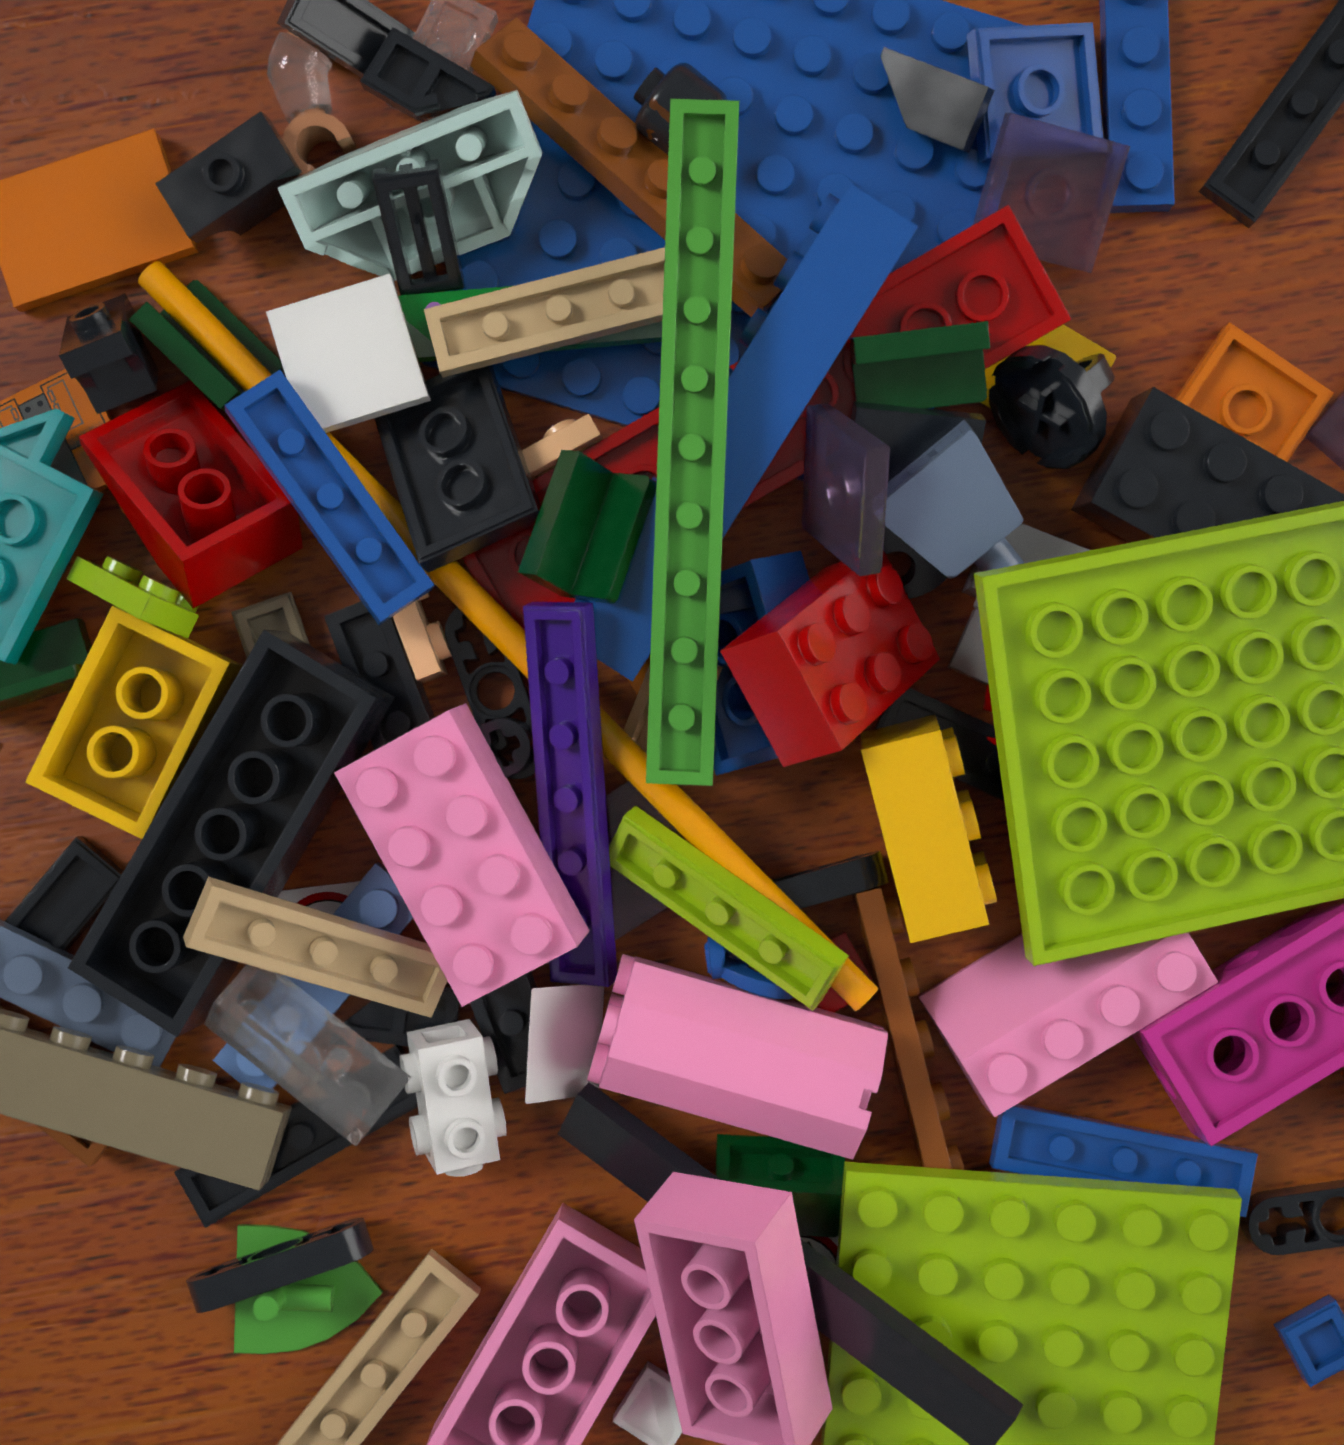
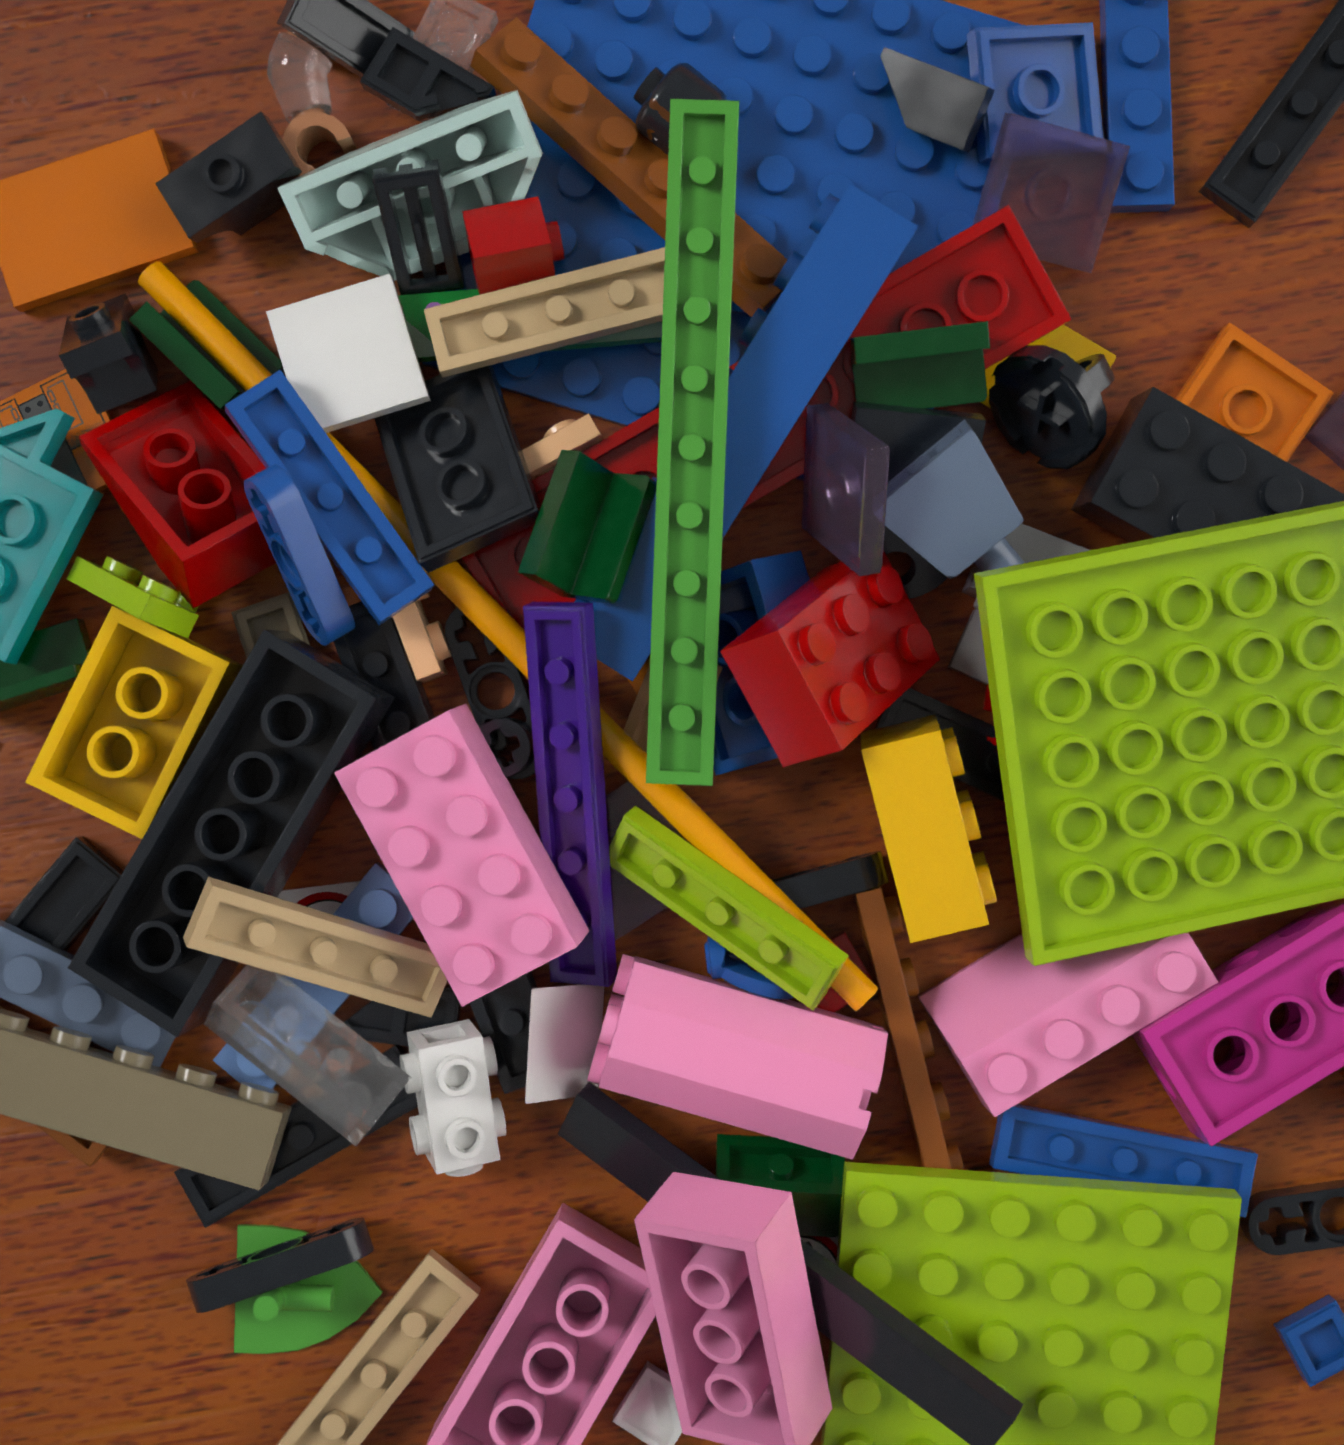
(299, 554): none -> blue beam
(511, 244): none -> red brick

